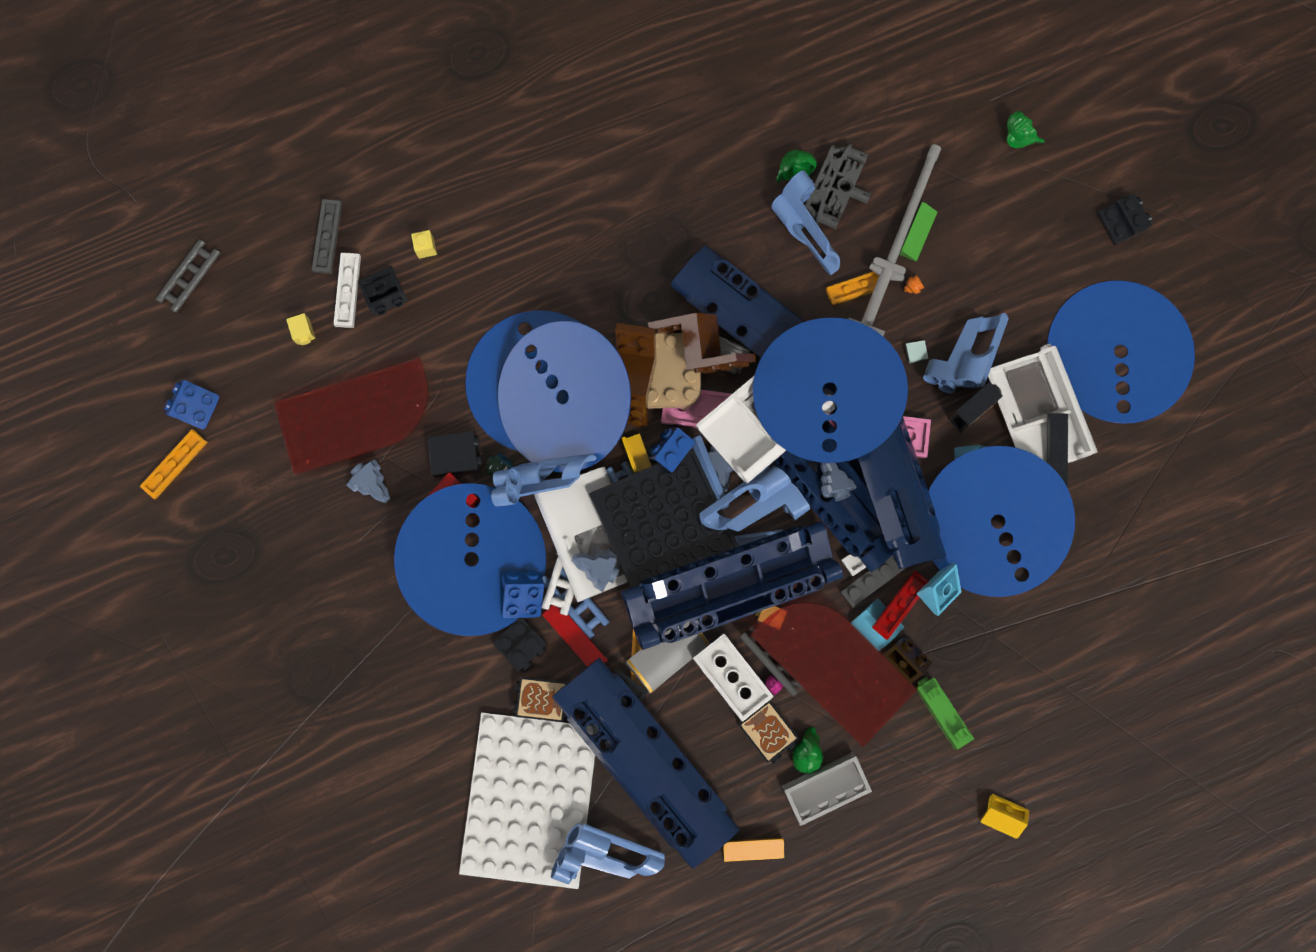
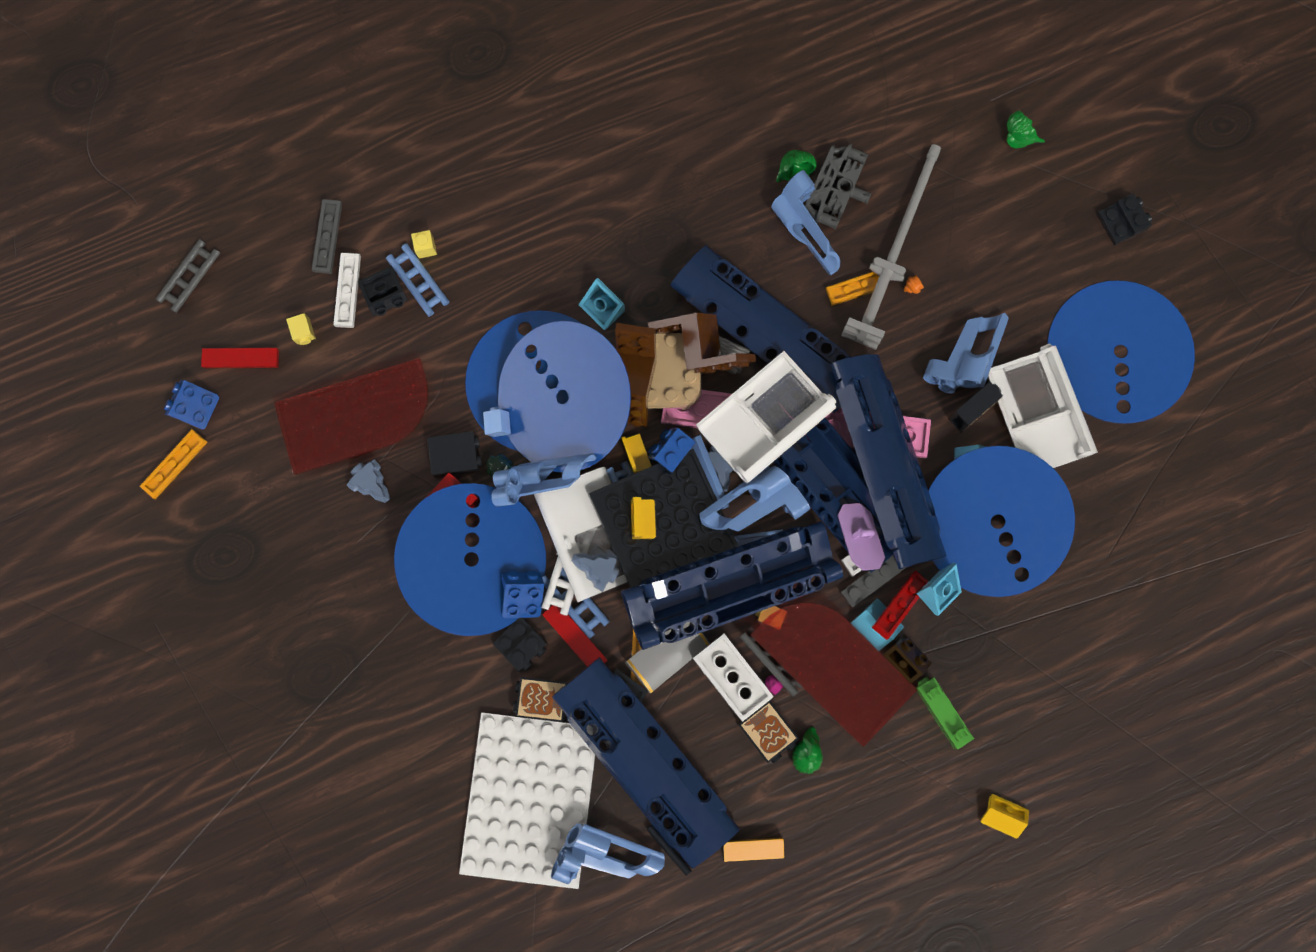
(240, 358): none -> red tile
(416, 291): none -> medium blue bar
(496, 422): none -> light blue brick
(602, 304): none -> medium azure slope
(643, 518): none -> yellow panel
(669, 850): none -> black bar
(826, 788): light grey slope -> none
(835, 482): sand blue rock -> none
(836, 351): blue piece -> none
(861, 536): none -> lavender shield
(916, 351): light aqua tile -> none
(918, 232): bright green slope -> none
(1058, 444): black tile -> none

